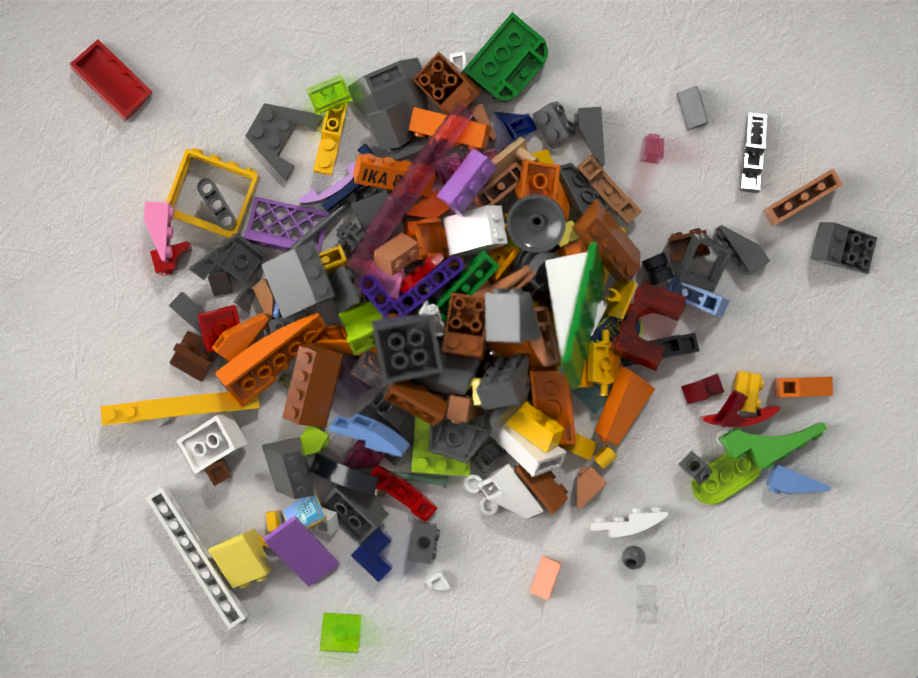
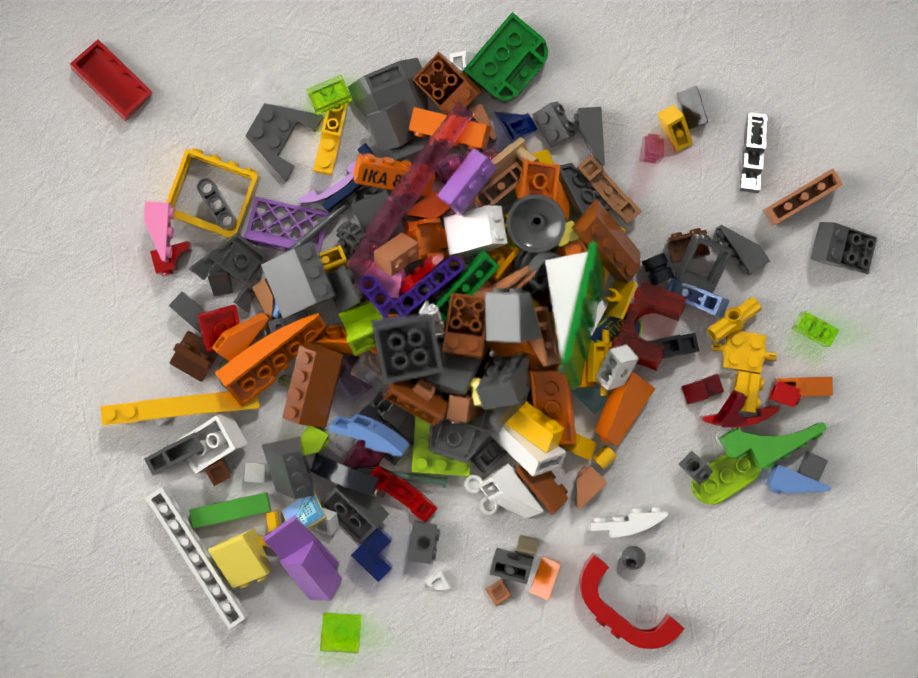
(174, 453): none -> dark grey slope
(230, 510): none -> bright green slope
(255, 472): none -> white slope
(312, 572): none -> medium lavender slope
(424, 389): none -> nougat tile
(498, 592): none -> nougat tile
(511, 565): none -> dark grey brick
(527, 545): none -> dark tan slope
(616, 367): none -> white brick
(651, 638): none -> red arch
(675, 128): none -> yellow slope
(734, 319): none -> yellow piece
(744, 351): none -> yellow plate
(785, 394): none -> red brick
(813, 466): none -> dark grey brick
(815, 329): none -> clear neon green brick

